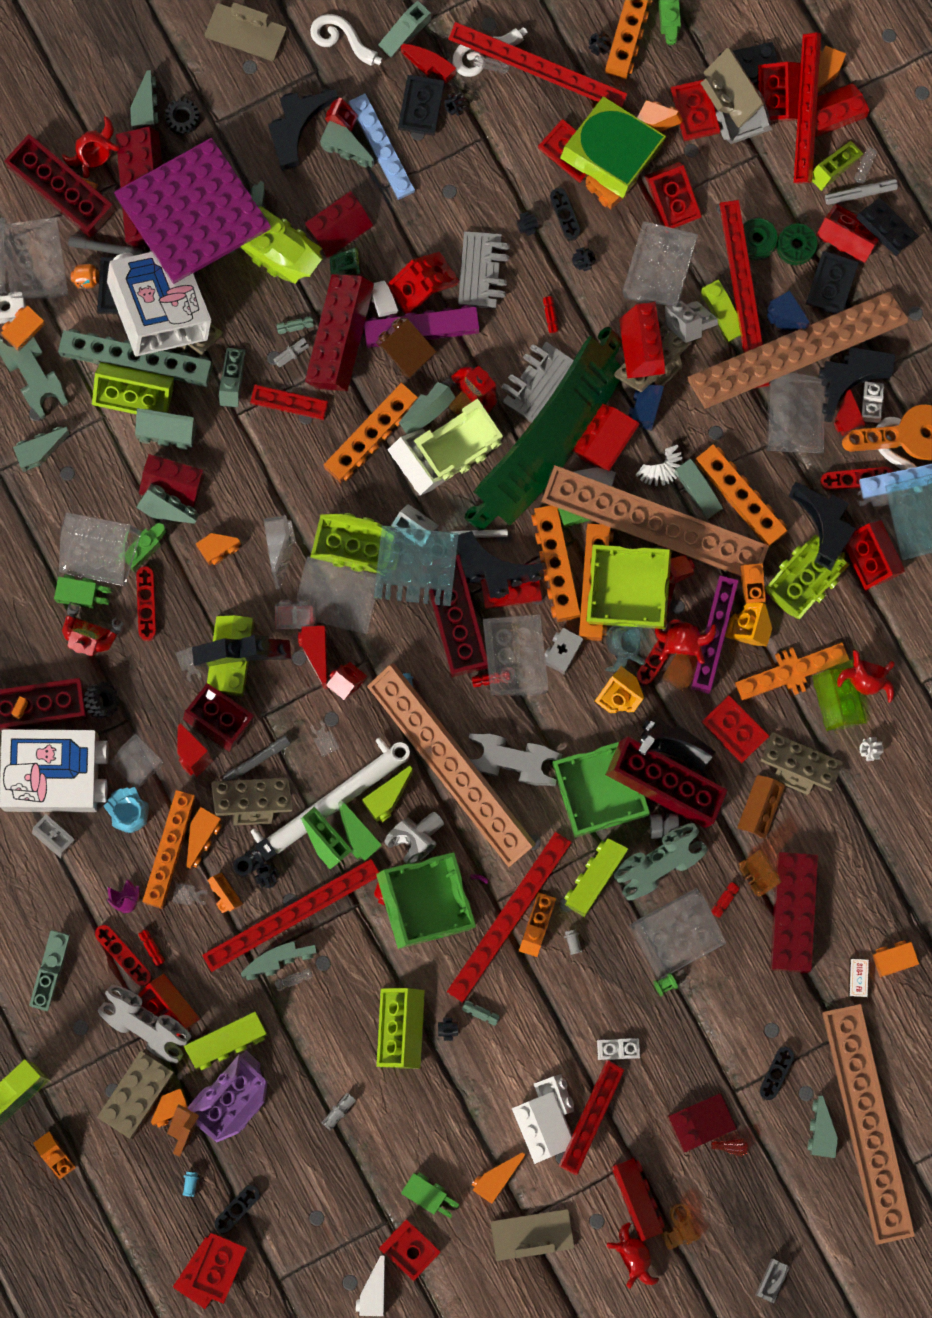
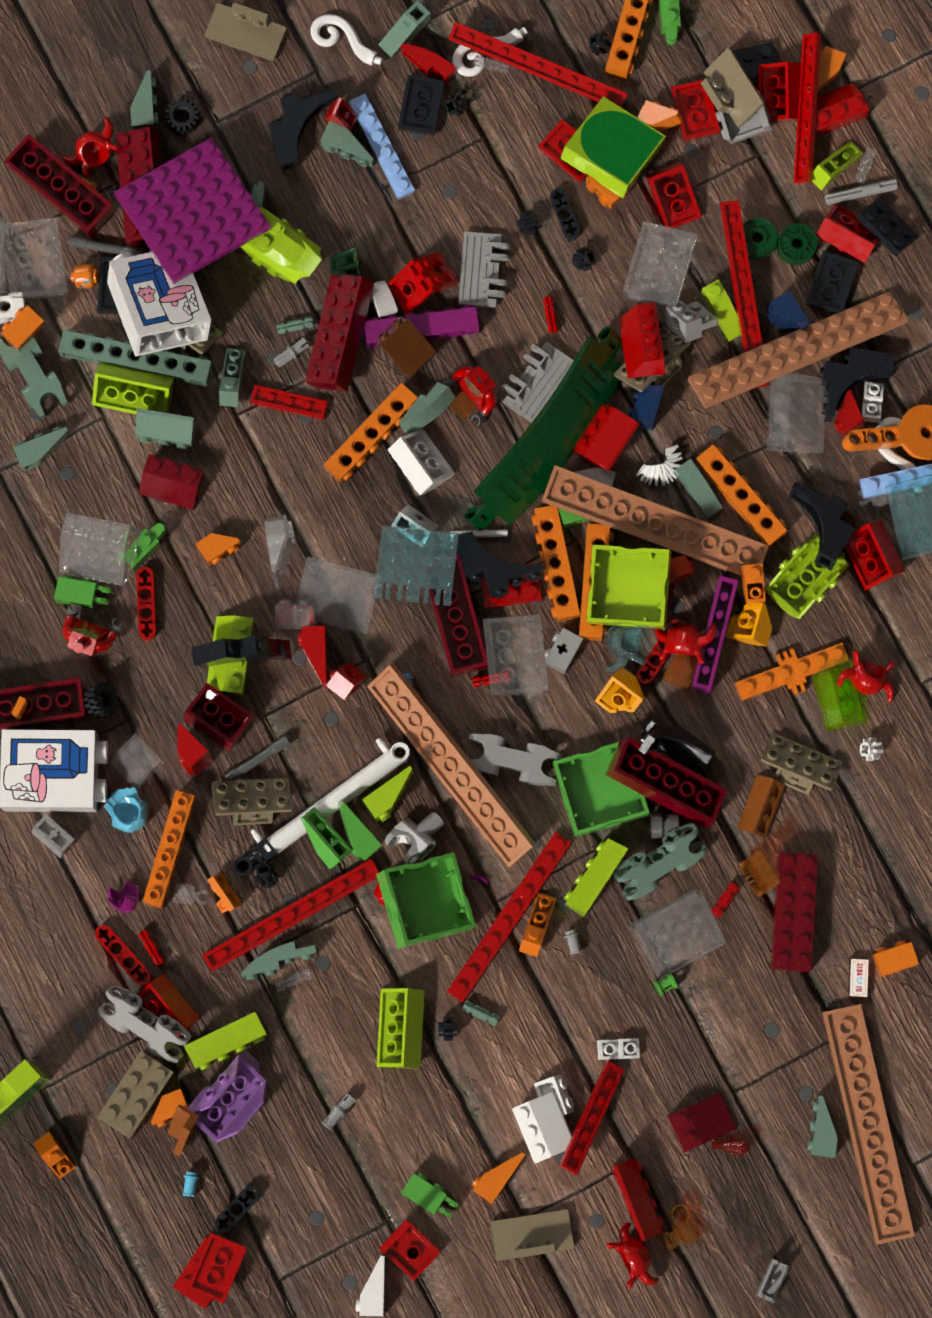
(50, 970): sand green slope -> none
(163, 506): sand green slope -> none
(185, 660): clear plate -> none
(201, 831): orange slope -> none
(325, 741): clear plate -> none
(338, 224): dark red slope -> none
(348, 541): lime slope -> none
(460, 441): yellowish green cylinder -> none
(735, 729): red plate -> none
(787, 1062): black beam -> none
(855, 474): red beam -> none

